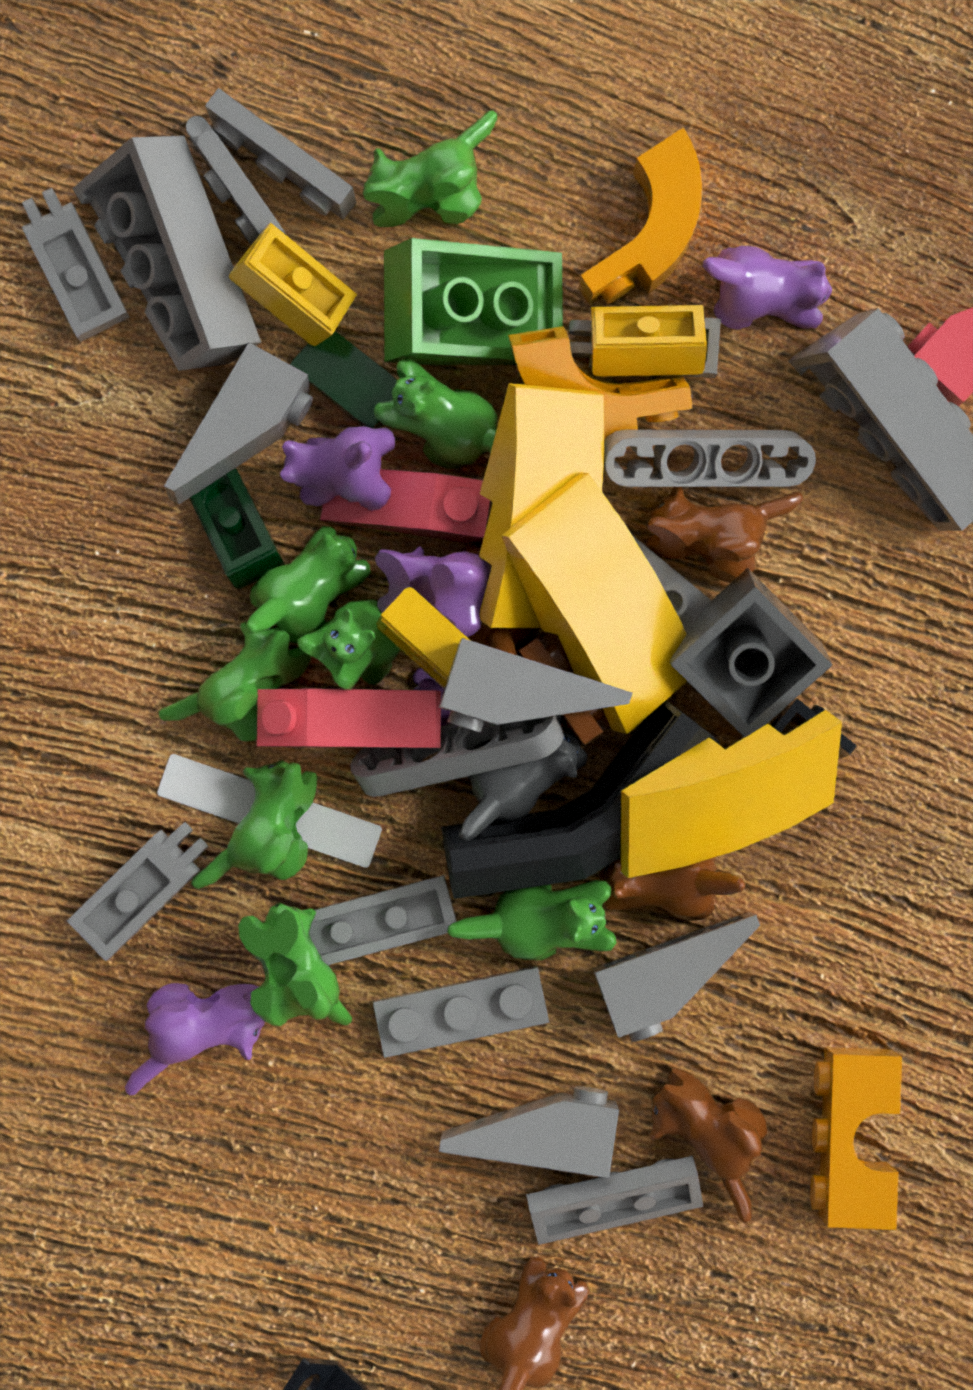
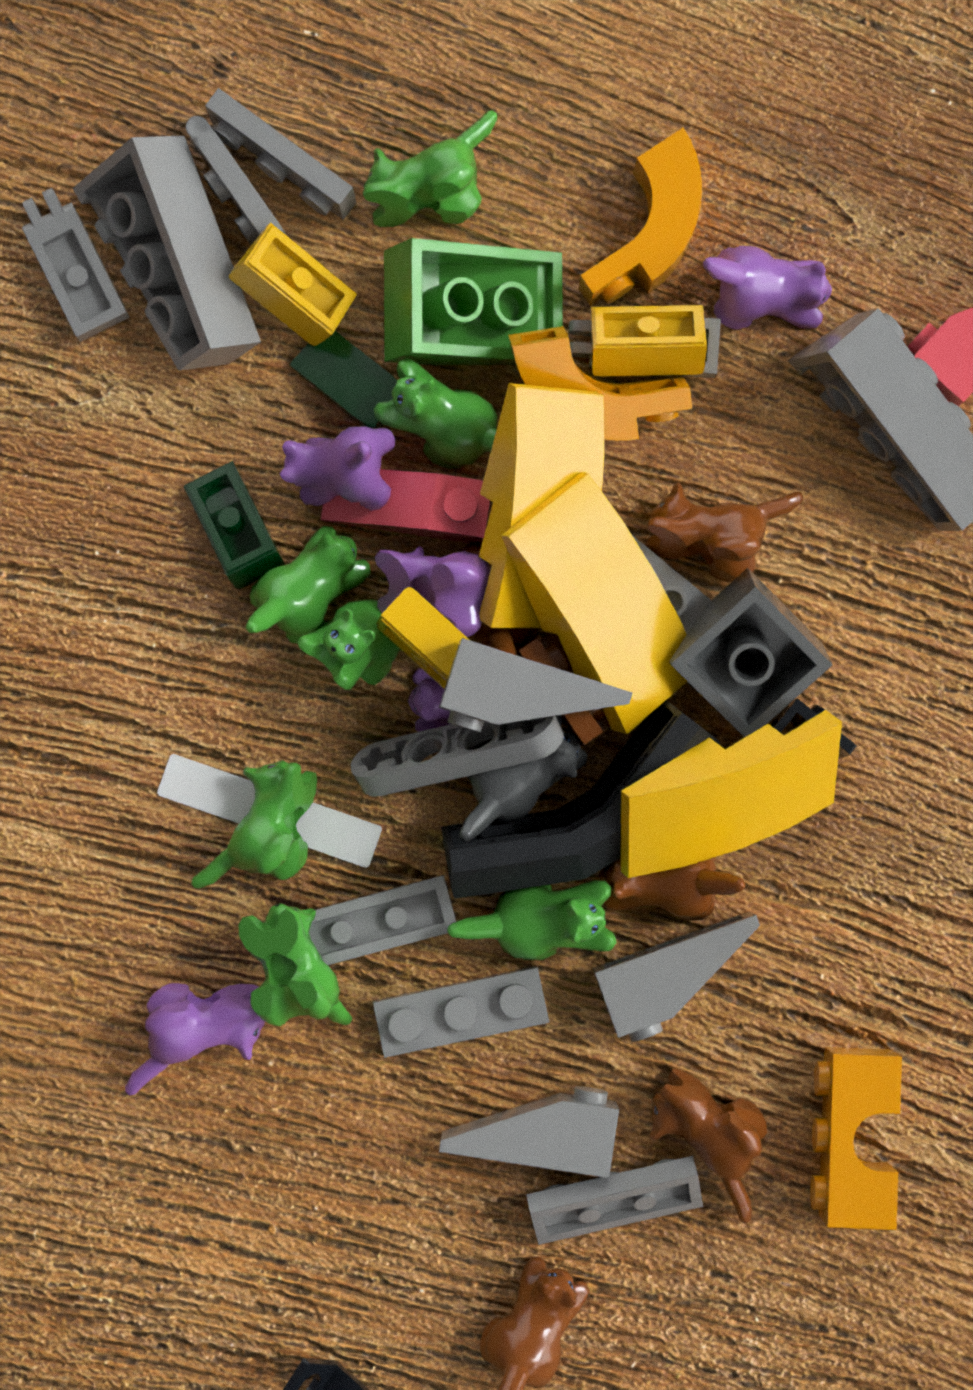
(137, 891): light grey hinge -> none
(232, 691): bright green animal -> none
(245, 418): light grey slope -> none
(348, 718): coral slope -> none
(708, 452): light grey beam -> none

